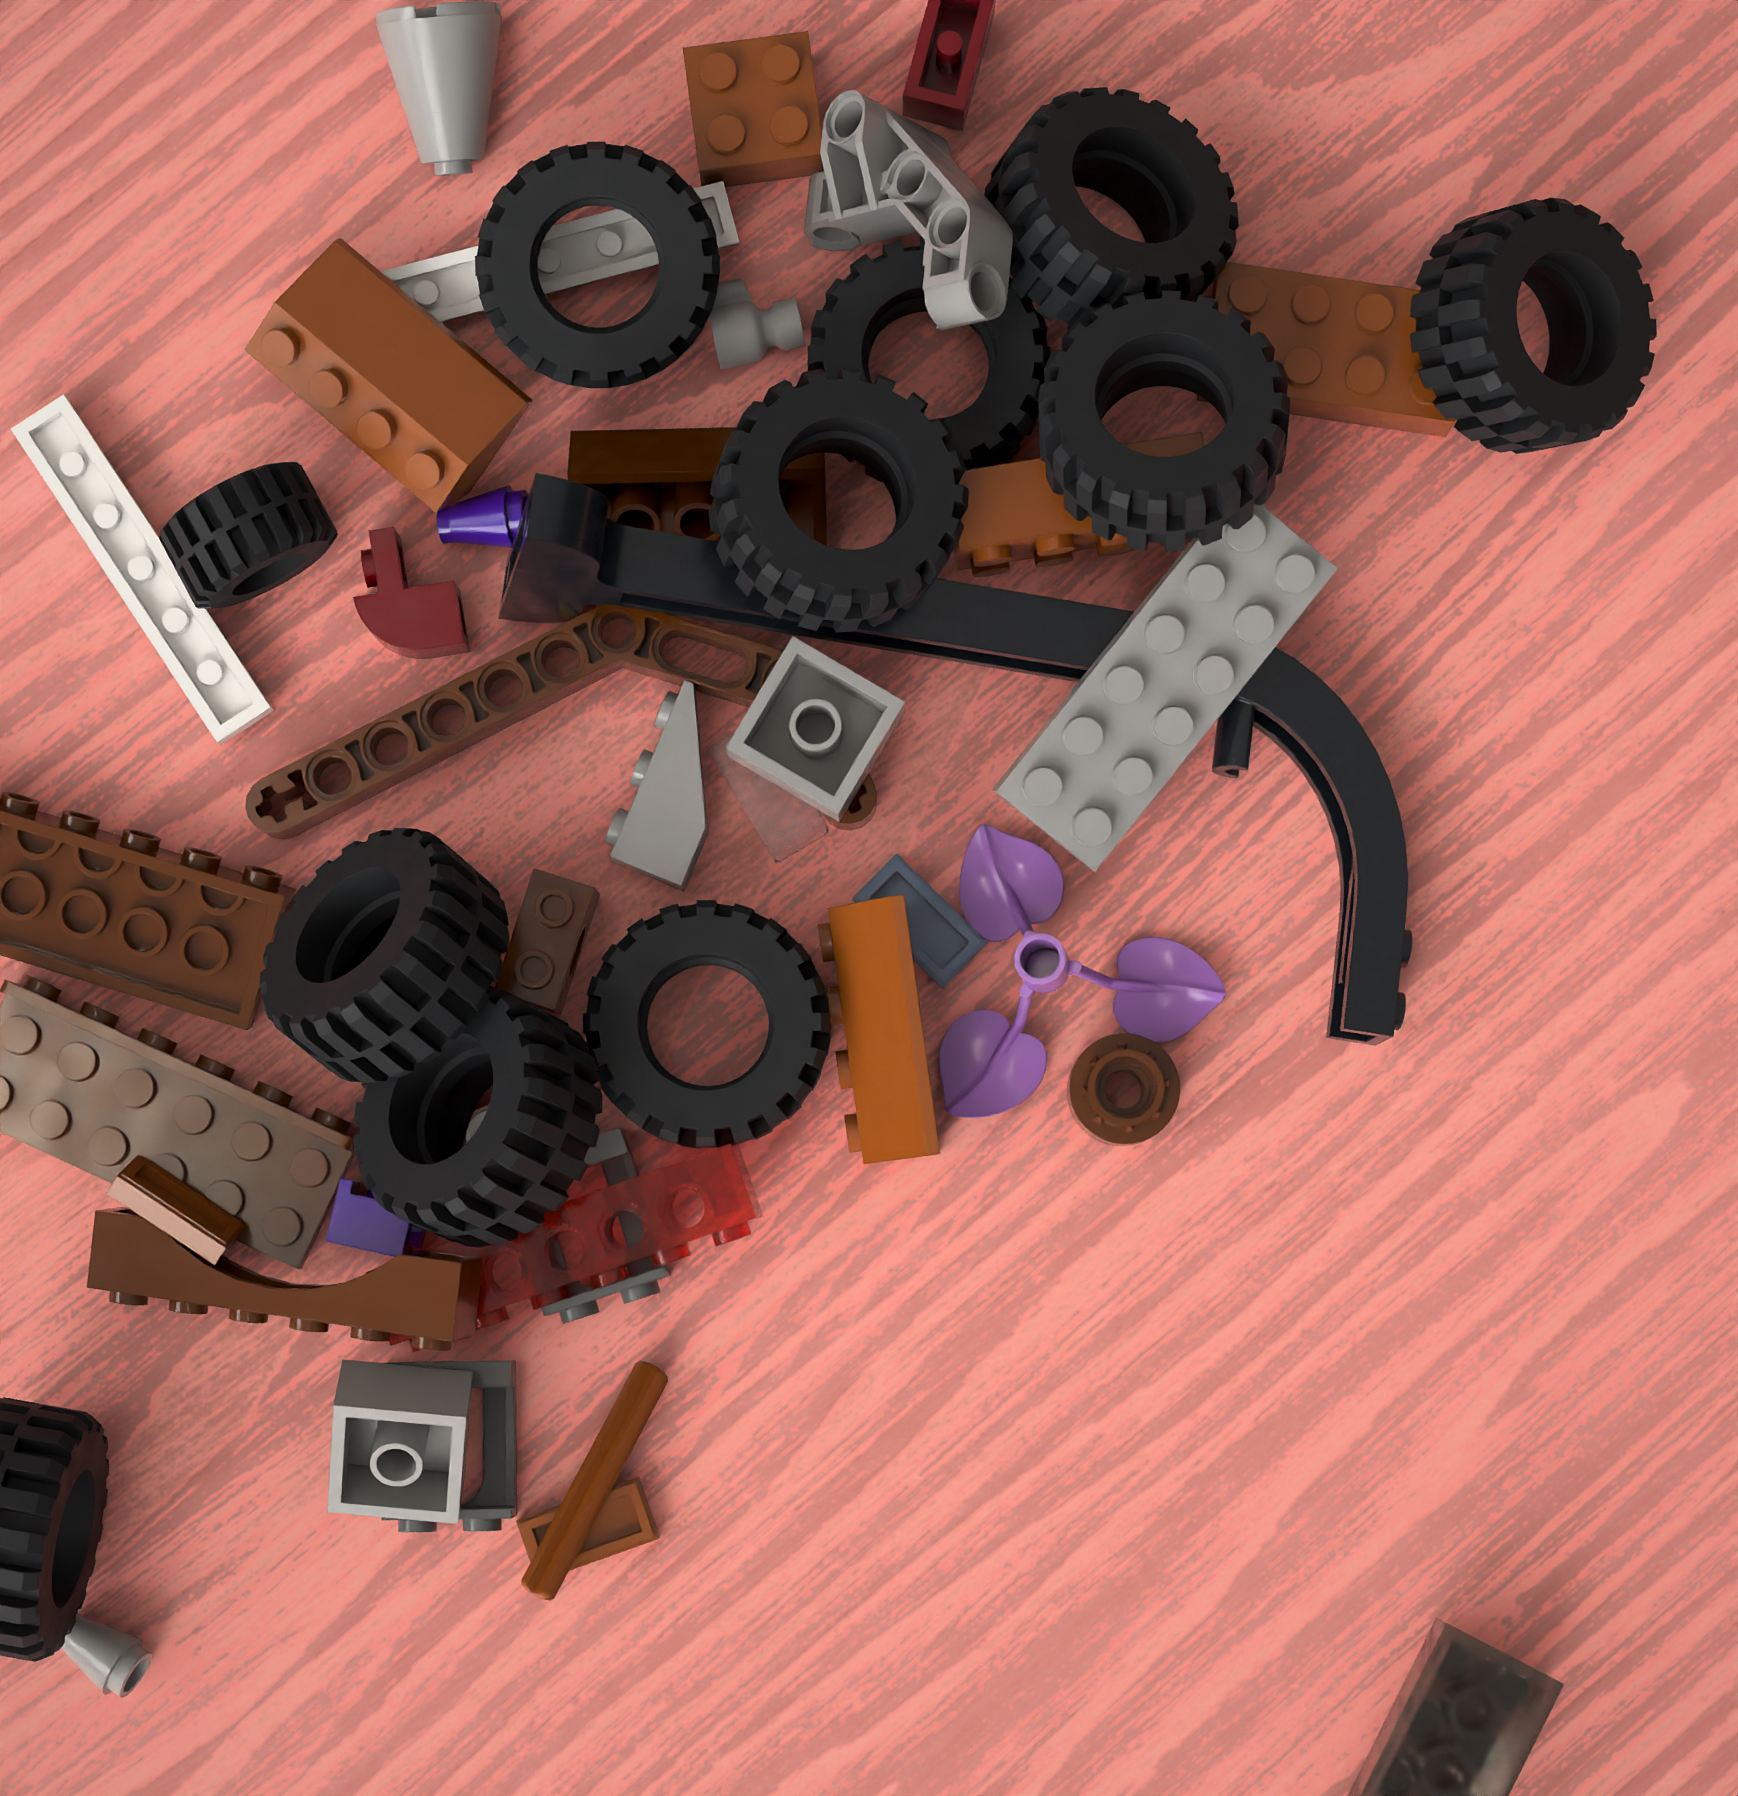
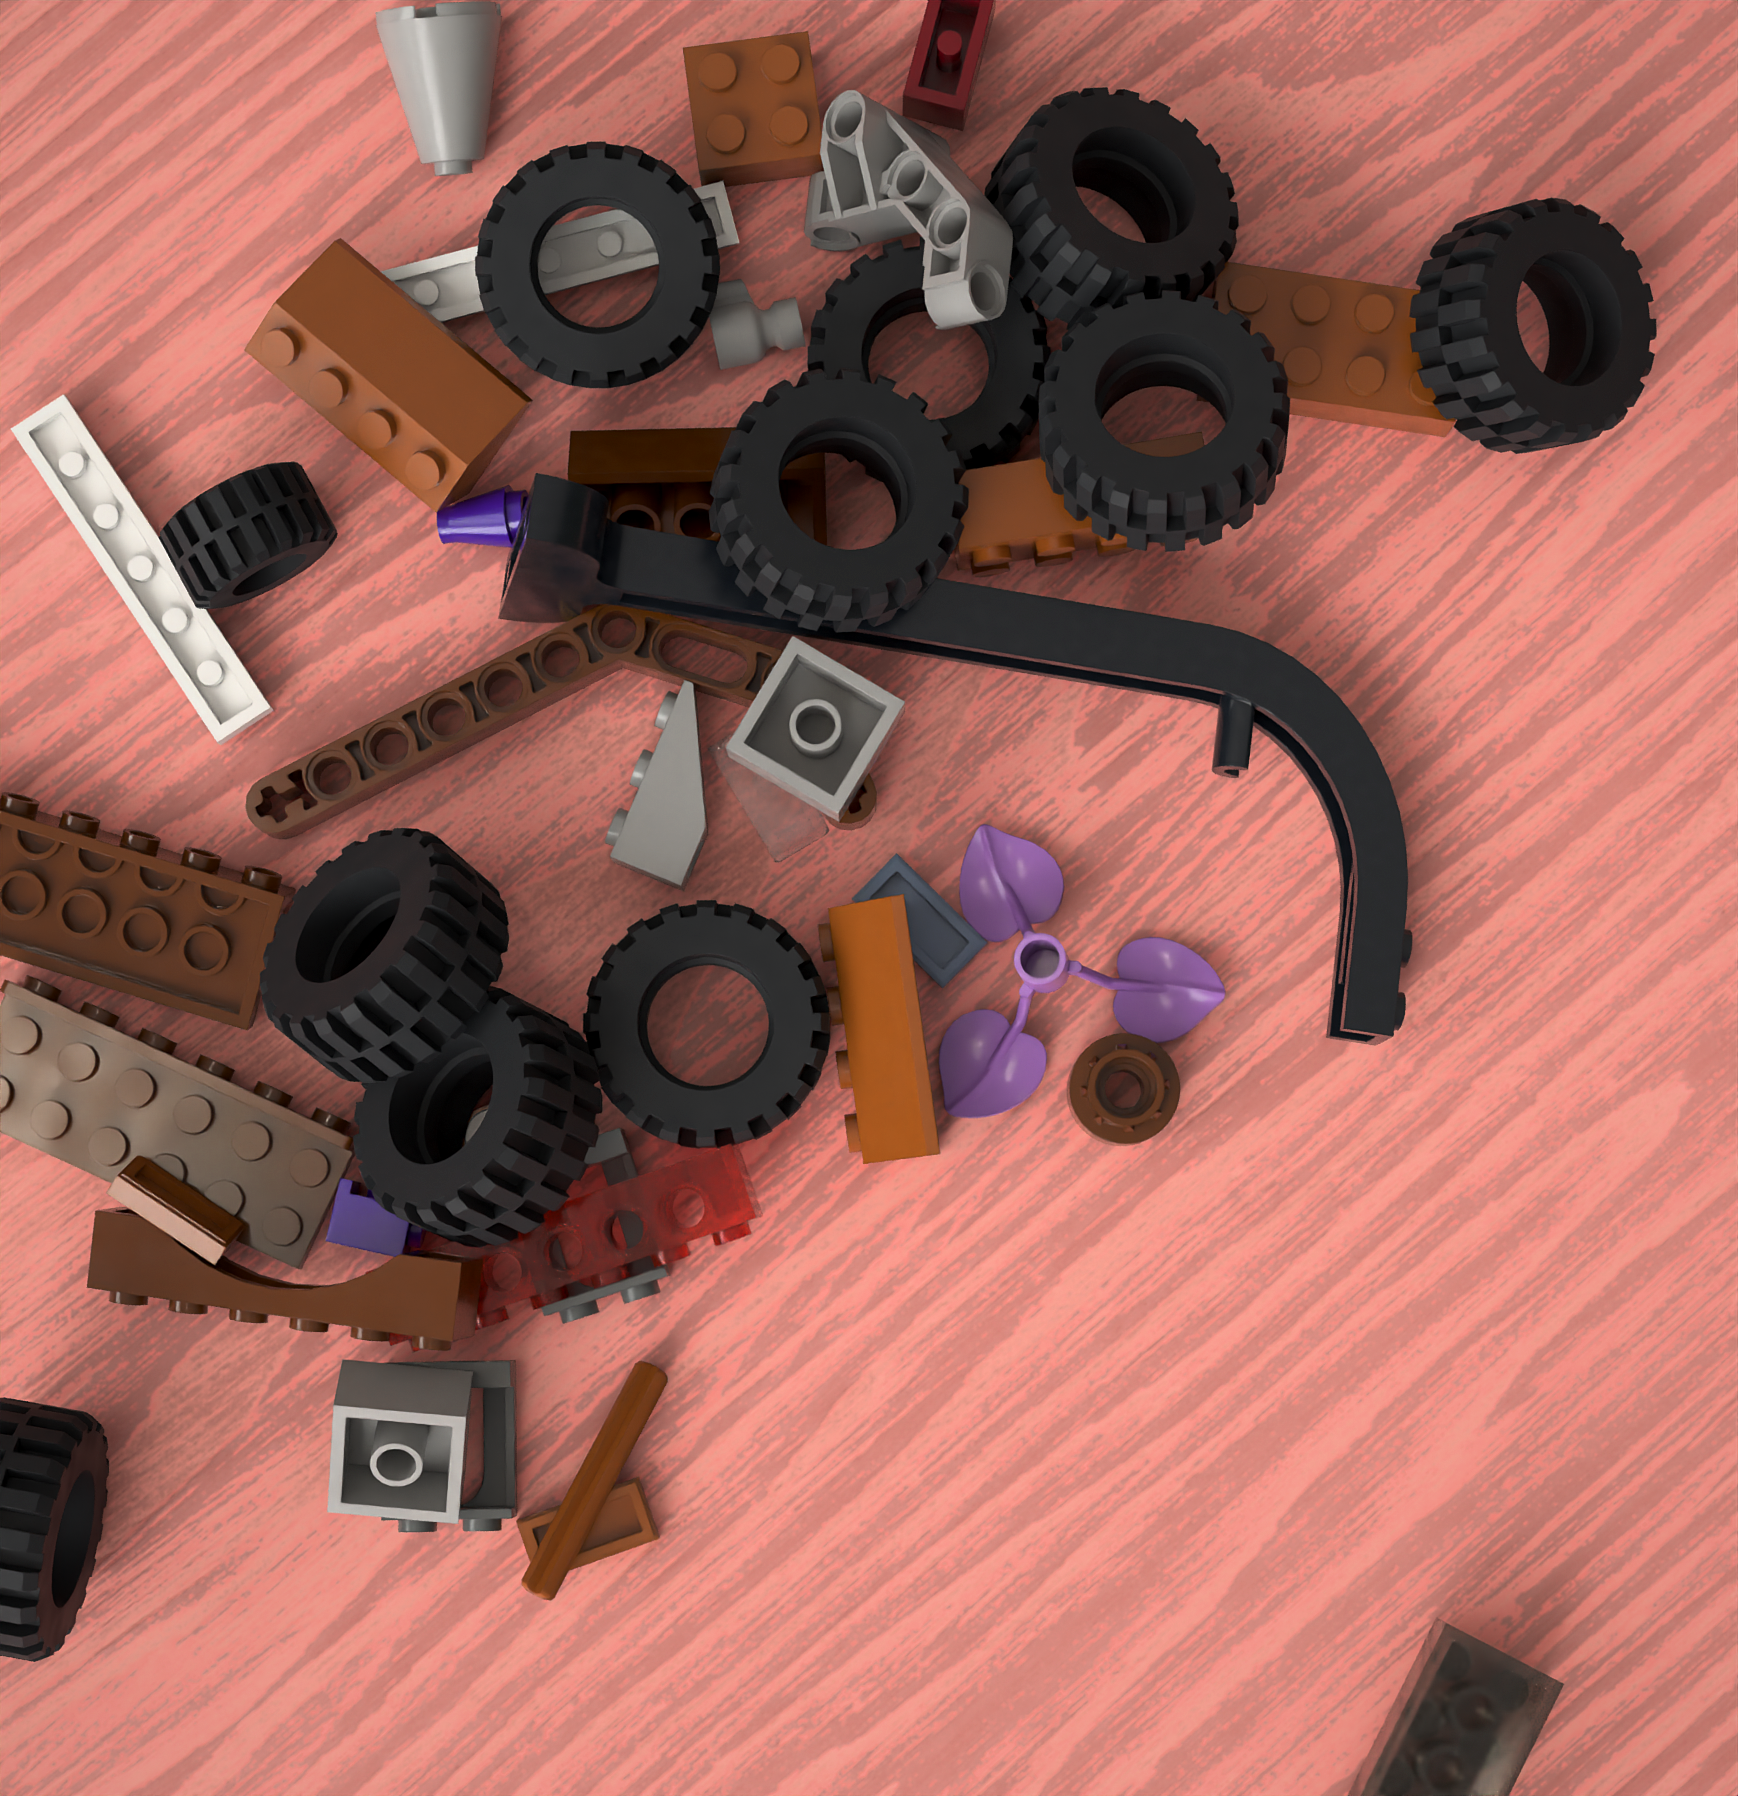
(107, 1655): light grey cone -> none
(407, 620): dark red brick -> none
(548, 940): reddish brown brick -> none
(1163, 684): light grey plate -> none

